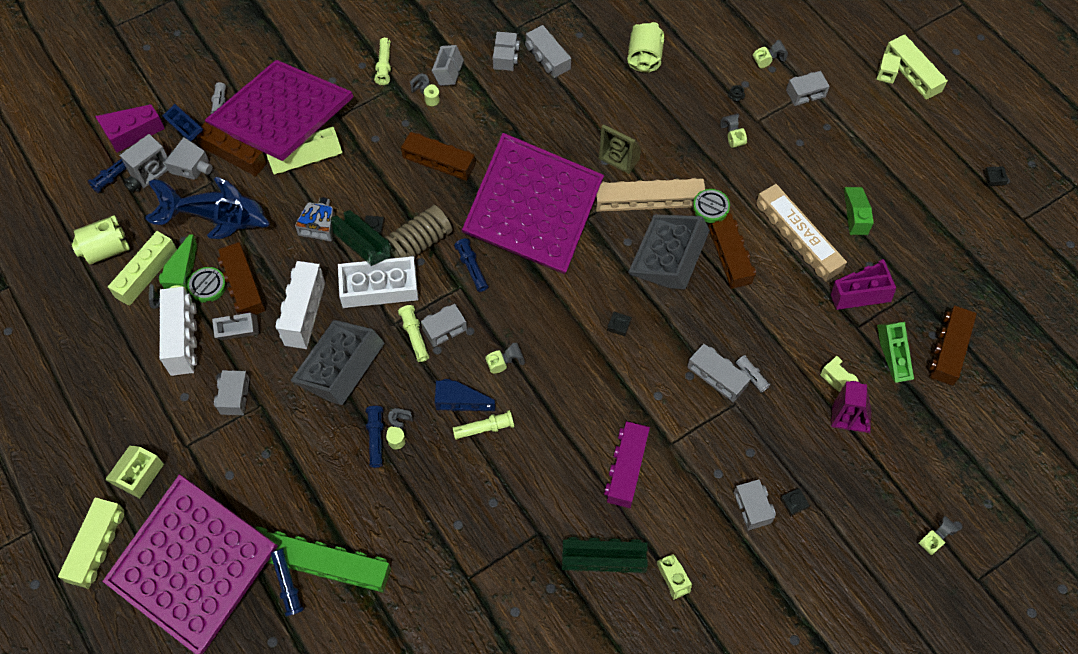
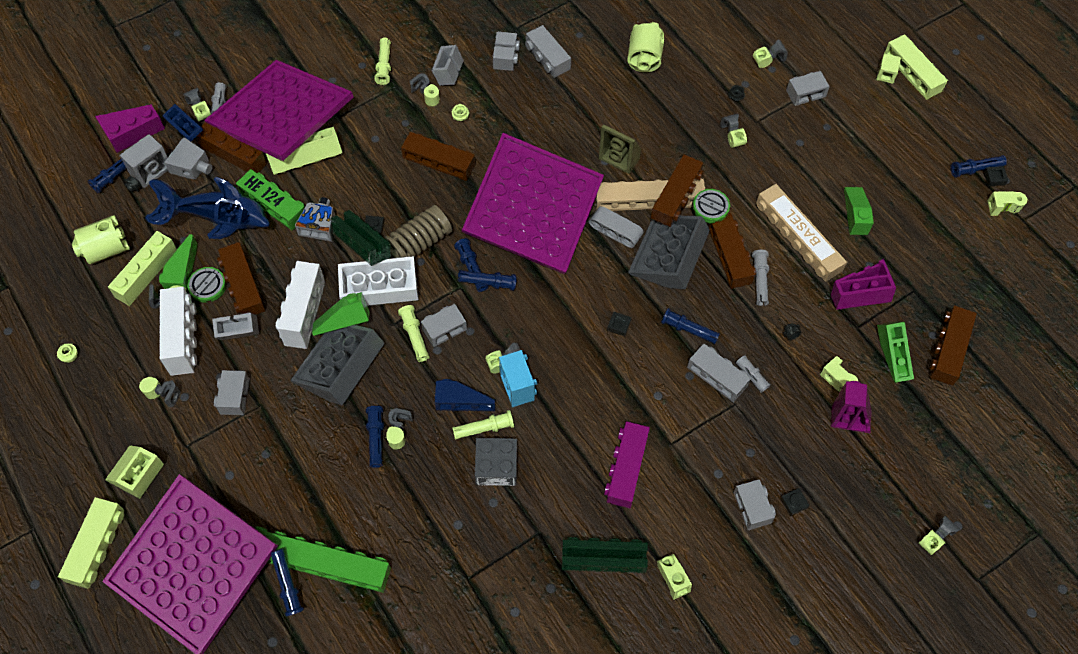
(70, 356): none -> yellowish green plate
(152, 389): none -> leg
(199, 108): none -> leg
(271, 198): none -> bright green brick
(346, 312): none -> bright green slope
(460, 108): none -> yellowish green plate
(495, 280): none -> dark blue pin
(496, 461): none -> dark grey brick
(517, 378): none -> medium azure container
(616, 227): none -> light grey beam
(677, 190): none -> reddish brown brick
(681, 323): none -> dark blue pin
(761, 267): none -> light grey pin
(792, 331): none -> pearl dark grey plate
(970, 166): none -> dark blue pin
(1006, 202): none -> yellowish green leg

